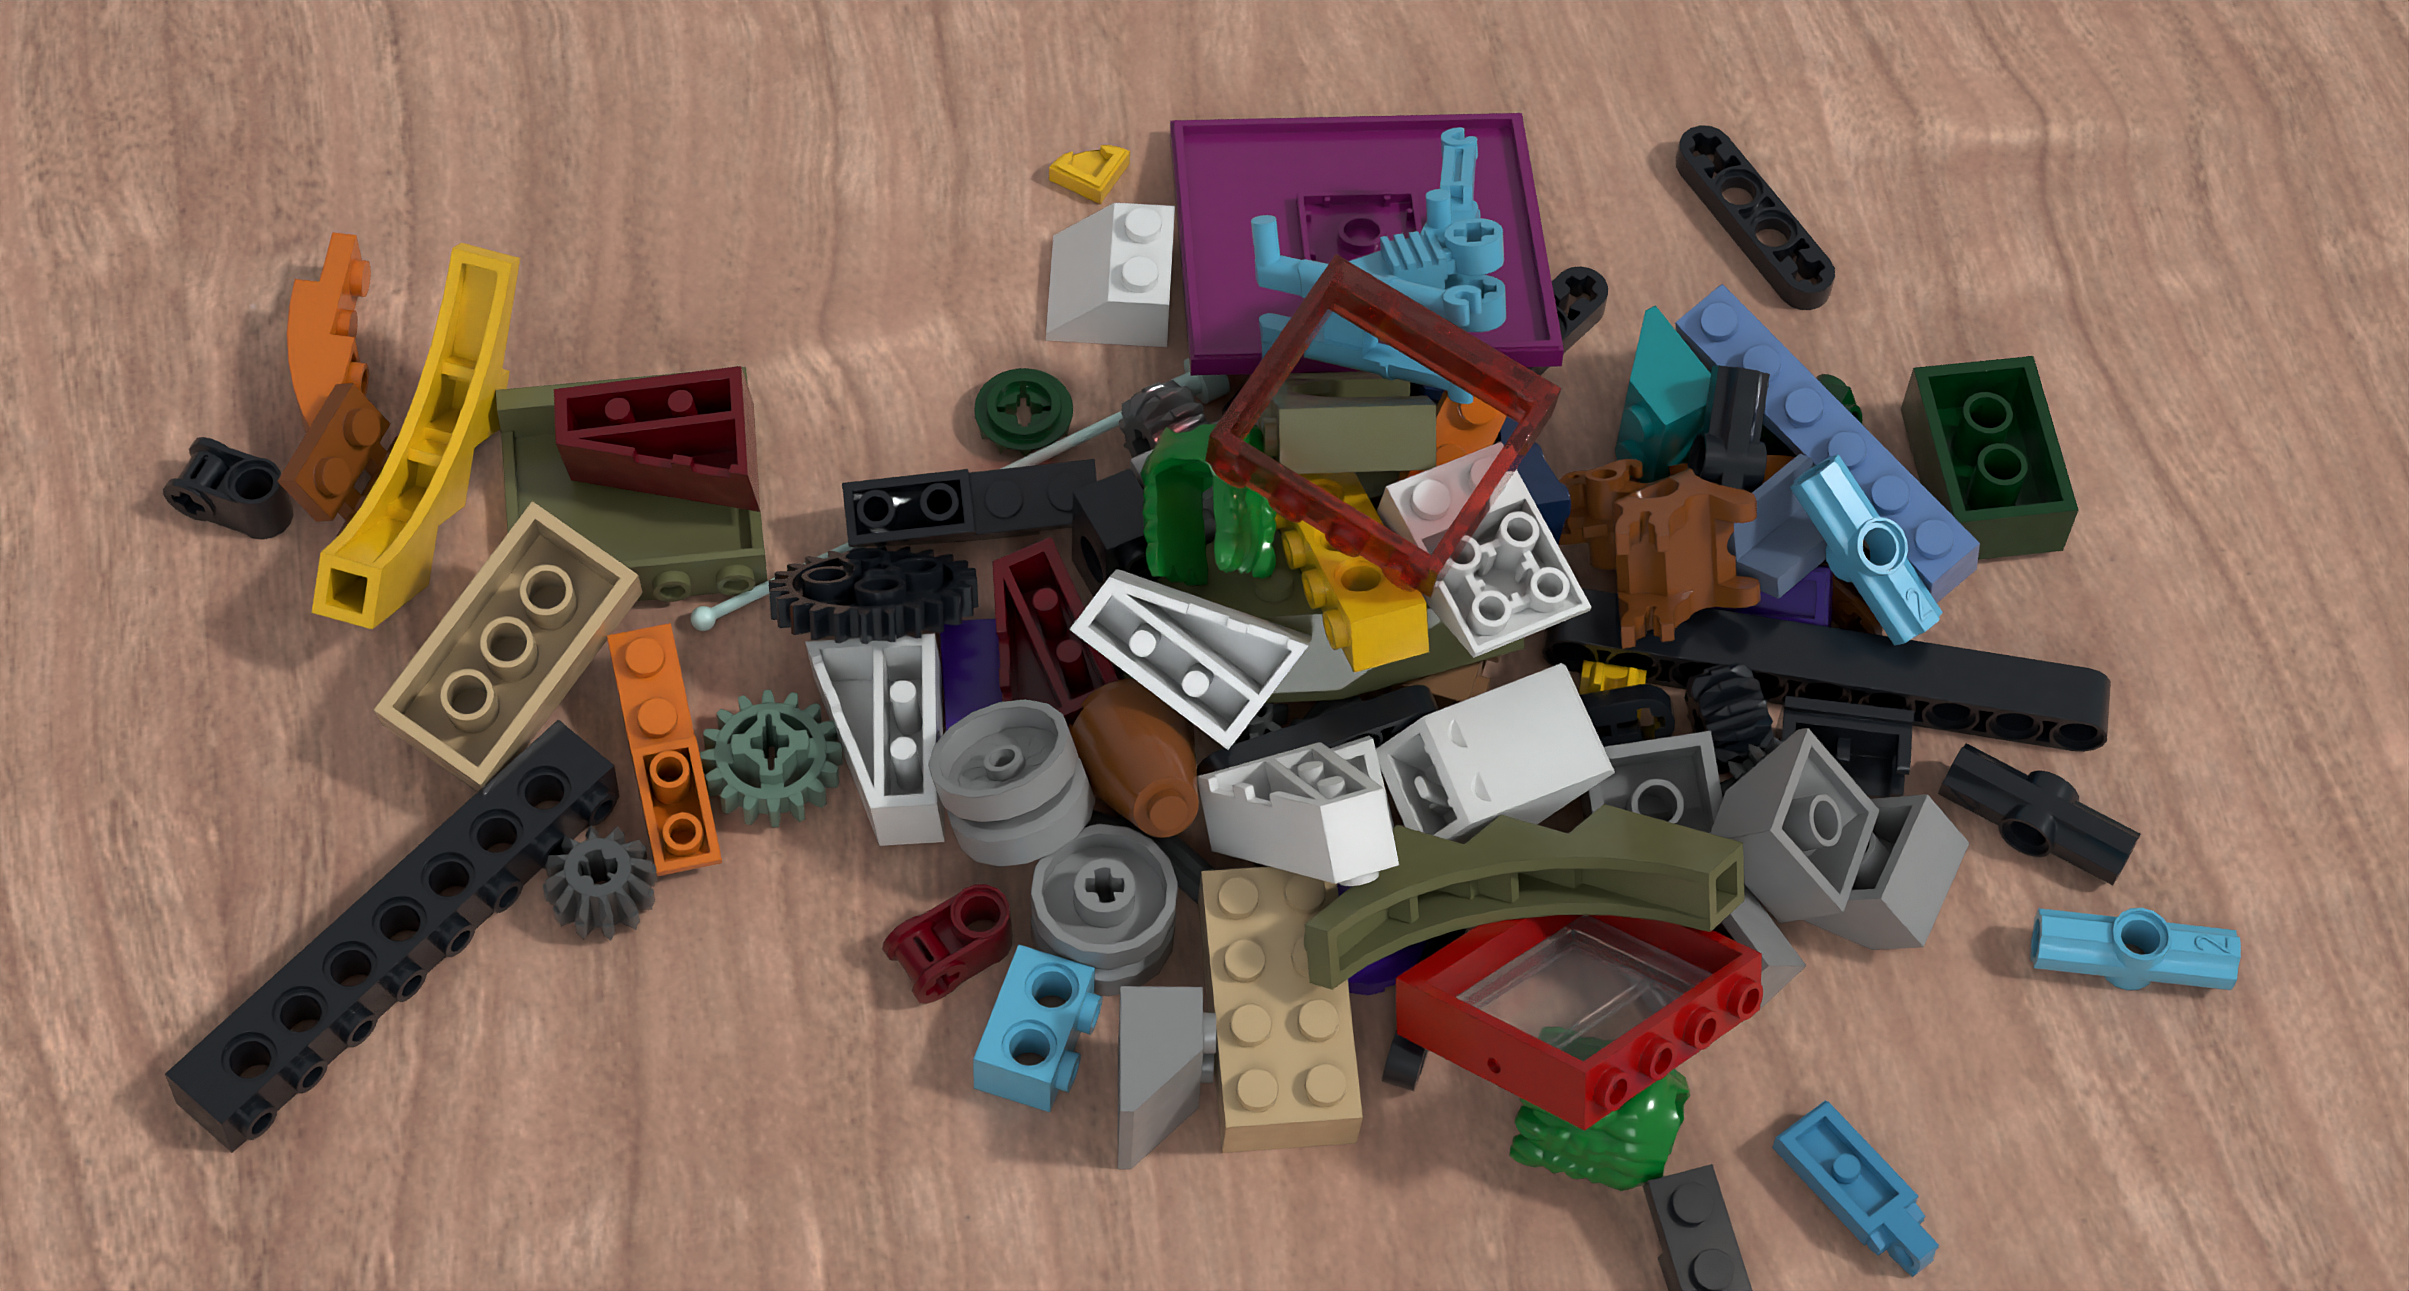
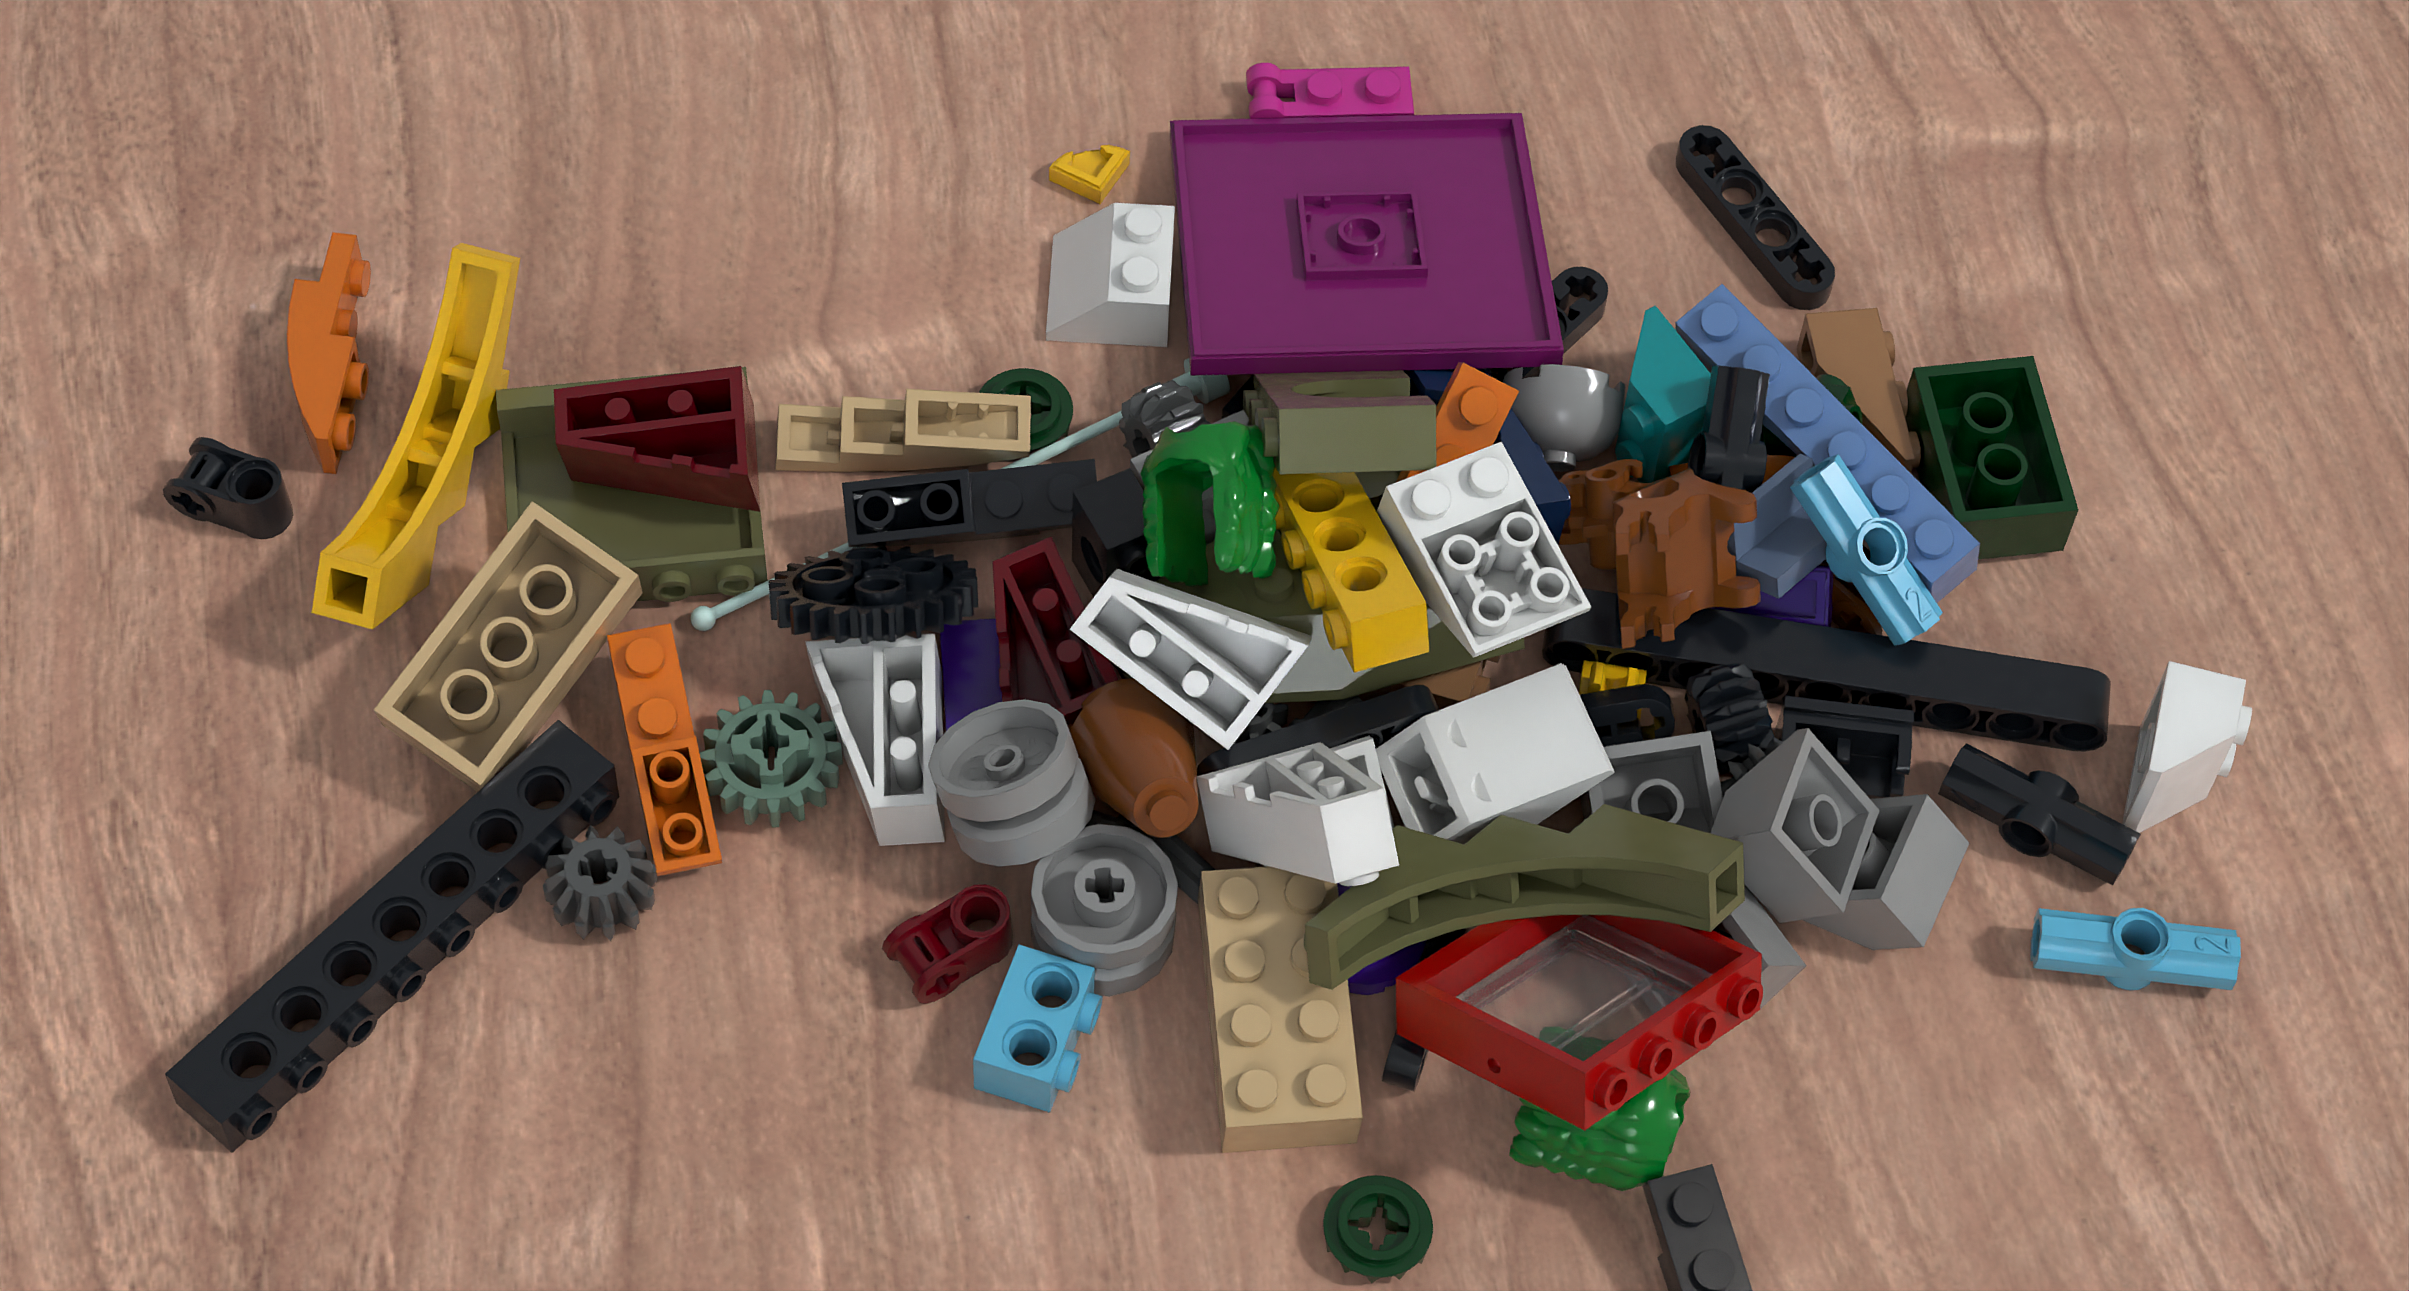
(335, 453): dark orange plate -> none
(904, 435): none -> tan slope
(1162, 1061): light grey slope -> none
(1328, 92): none -> dark pink plate
(1403, 1213): none -> dark green gear
(1430, 342): clear red window -> none
(1436, 268): medium azure piece -> none
(1568, 412): none -> light grey cylinder
(1857, 1186): dark azure hinge -> none
(1862, 356): none -> medium nougat slope
(2184, 742): none -> white slope

